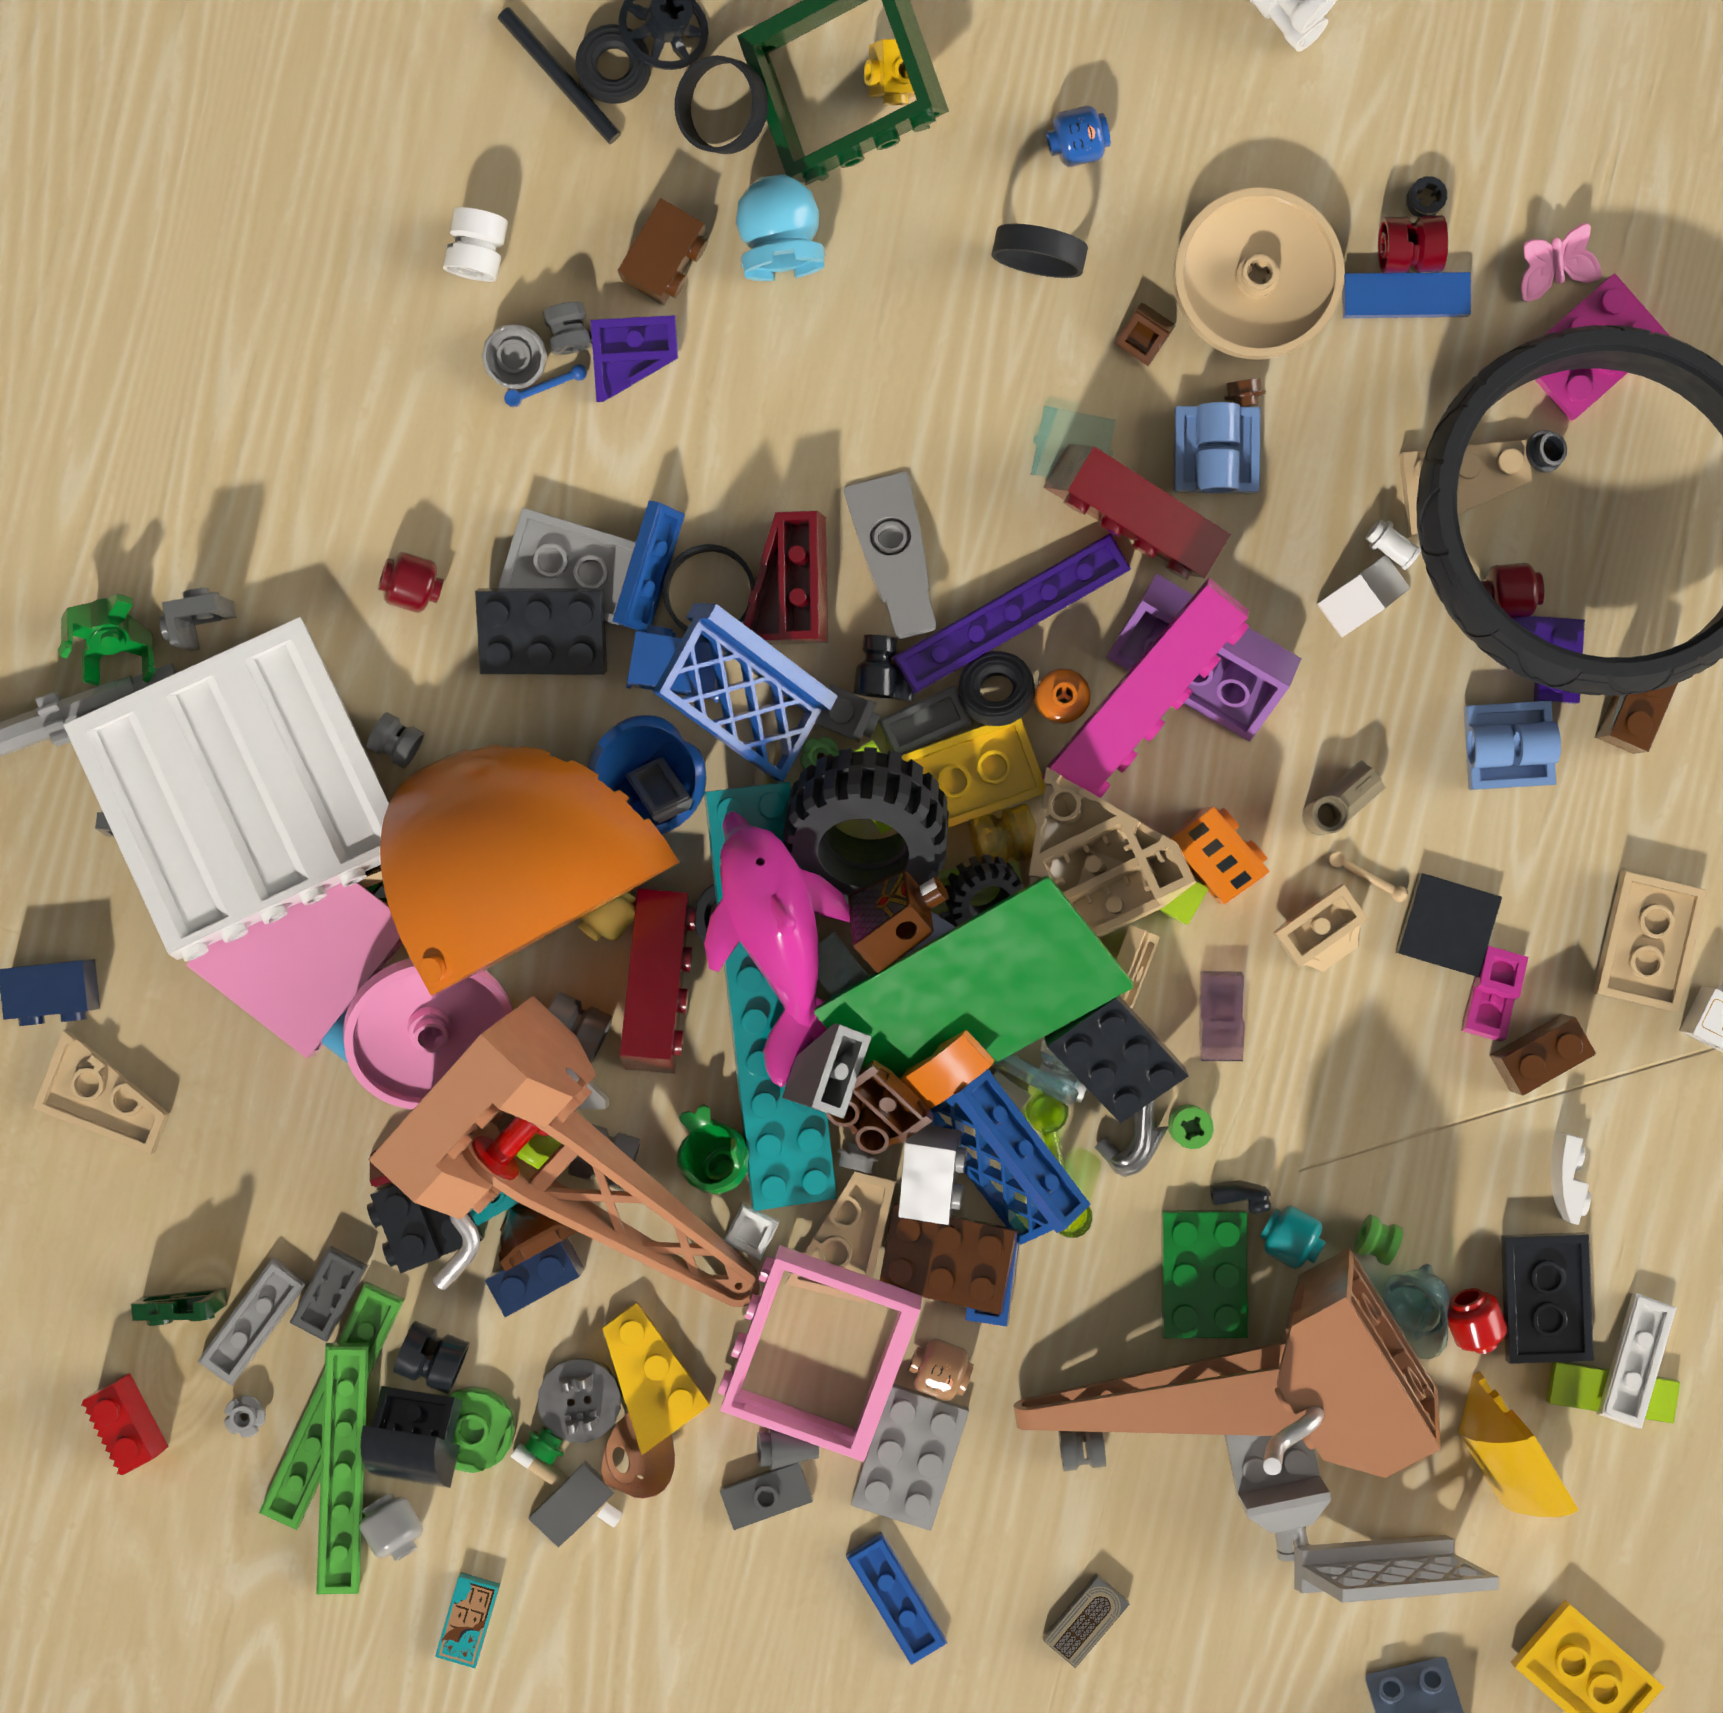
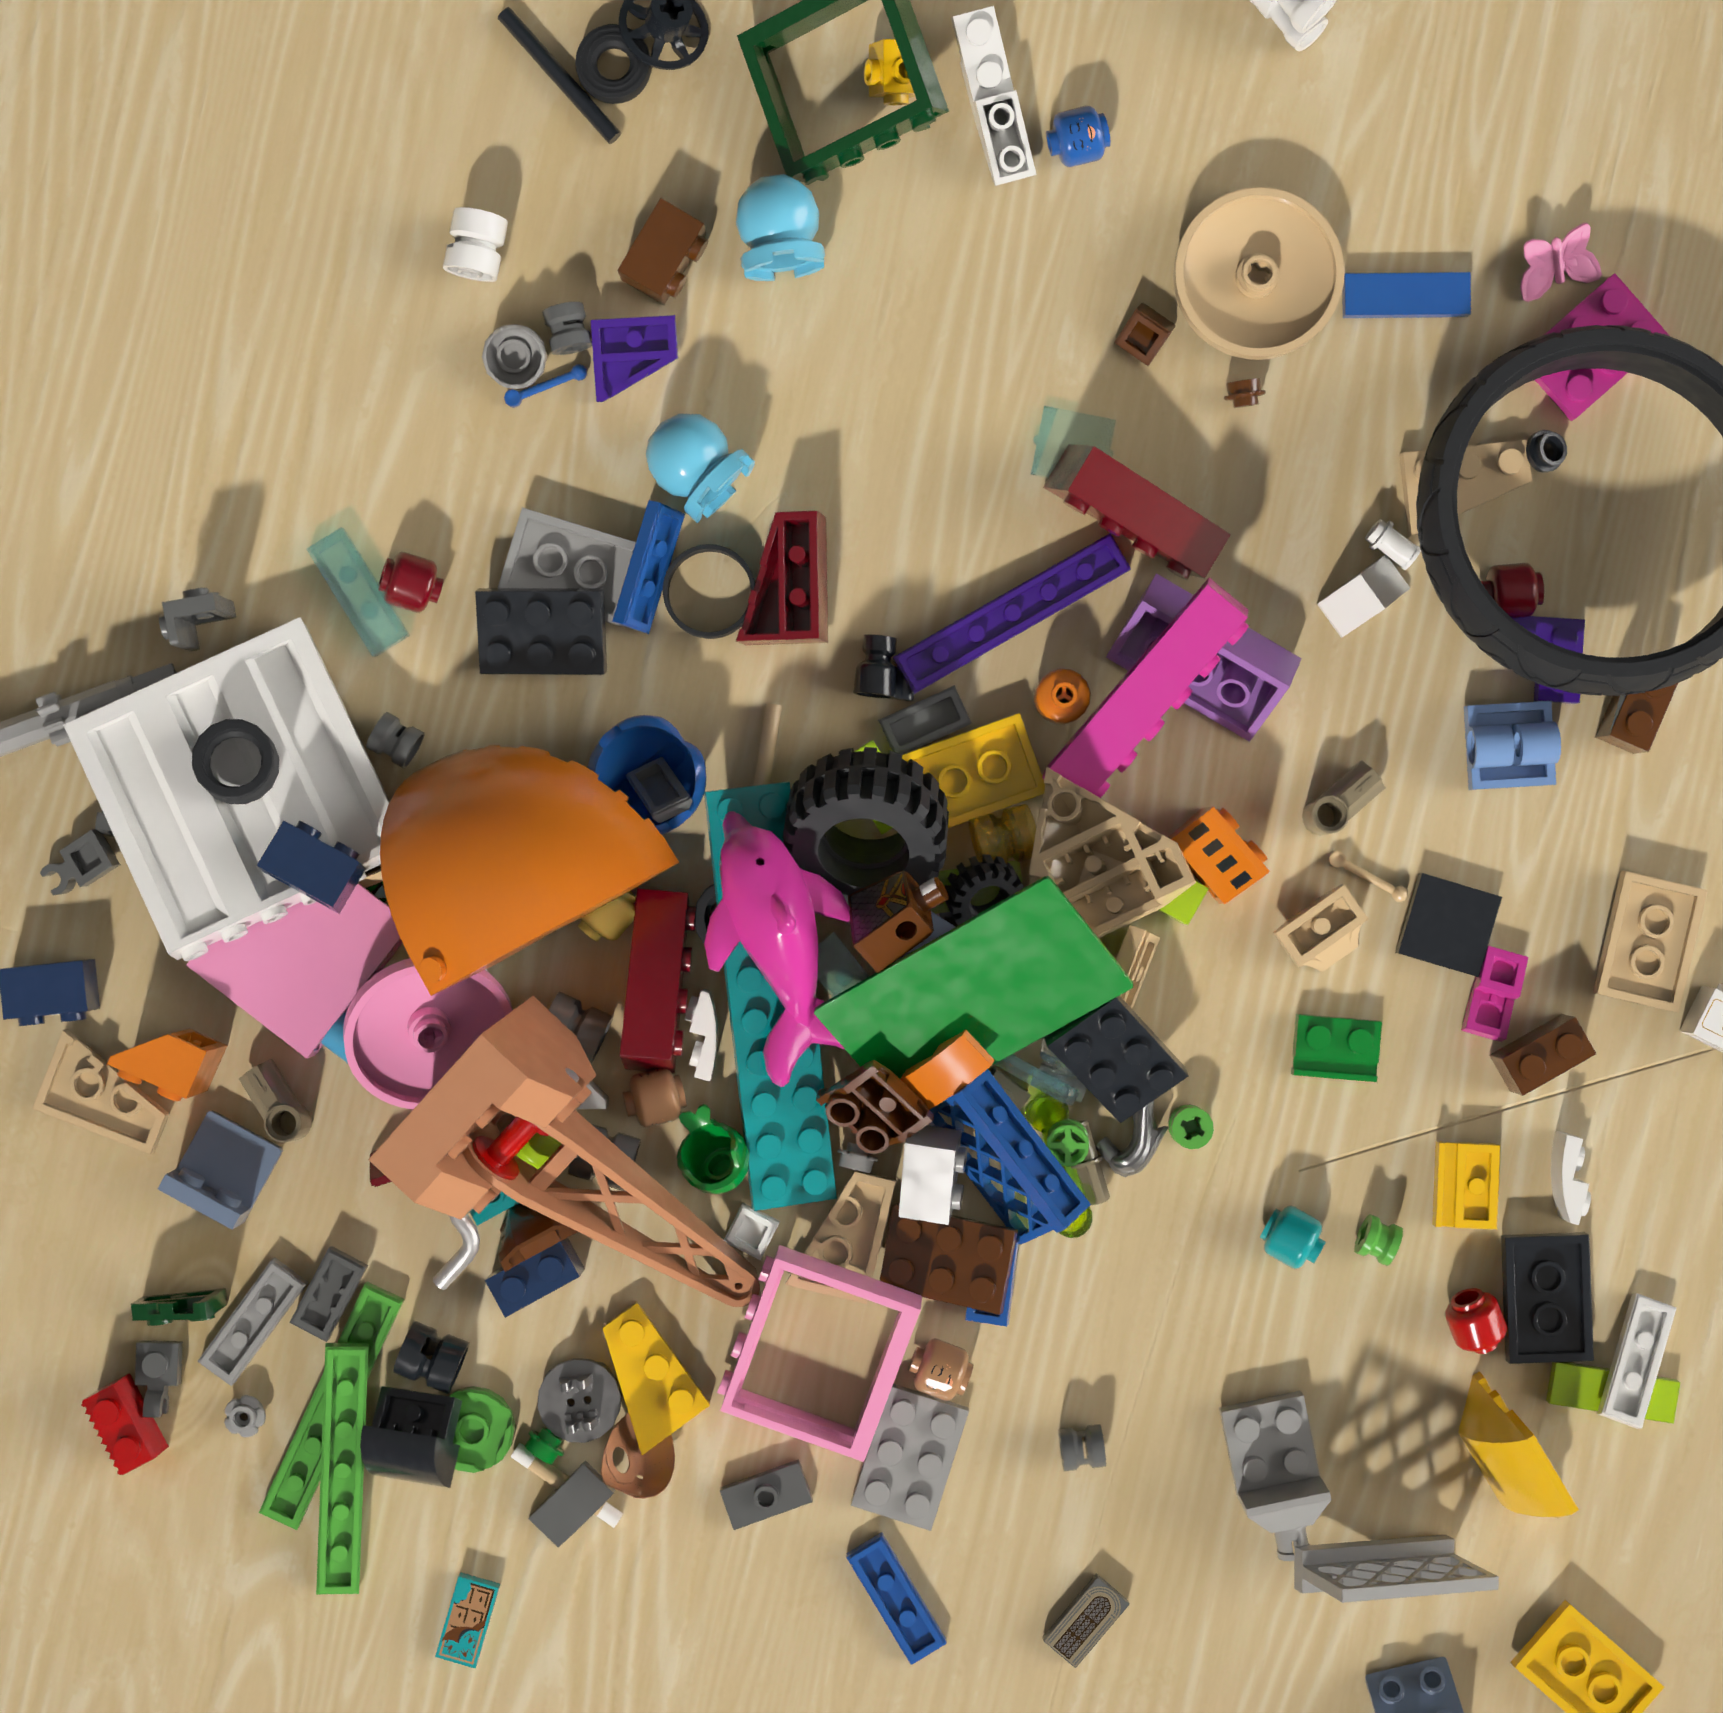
(84, 863): none -> dark grey plate
(107, 632): green piece -> none
(158, 1367): none -> dark grey plate
(176, 1063): none -> orange slope
(215, 736): none -> black tyre
(222, 1170): none -> sand blue bracket
(272, 1099): none -> dark tan piece
(311, 865): none -> dark blue brick
(358, 592): none -> clear light blue tile
(391, 1527): light grey head -> none
(412, 1230): black plate -> none
(654, 651): blue brick -> none
(655, 1097): none -> medium nougat head
(684, 96): black tyre -> none
(693, 461): none -> medium azure tile
(704, 1021): none -> white slope
(754, 656): fence -> none
(781, 1450): dark grey cone -> none
(814, 747): bright green plate -> none
(827, 1070): dark grey slope -> none
(849, 715): dark grey bracket -> none
(893, 550): light grey piece -> none
(993, 96): none -> white slope
(996, 664): black tyre -> none
(1039, 250): black tyre -> none
(1068, 1151): none -> bright green wheel
(1091, 1173): none -> dark tan axle
(1204, 1273): green plate -> none
(1216, 449): medium blue plate -> none
(1221, 1016): slope -> none
(1241, 1191): black arm -> none
(1335, 1381): nougat piece -> none
(1336, 1047): none -> green plate
(1412, 244): dark red wheel -> none
(1420, 1308): clear light blue piece -> none
(1438, 188): black bush -> none
(1466, 1185): none -> yellow plate

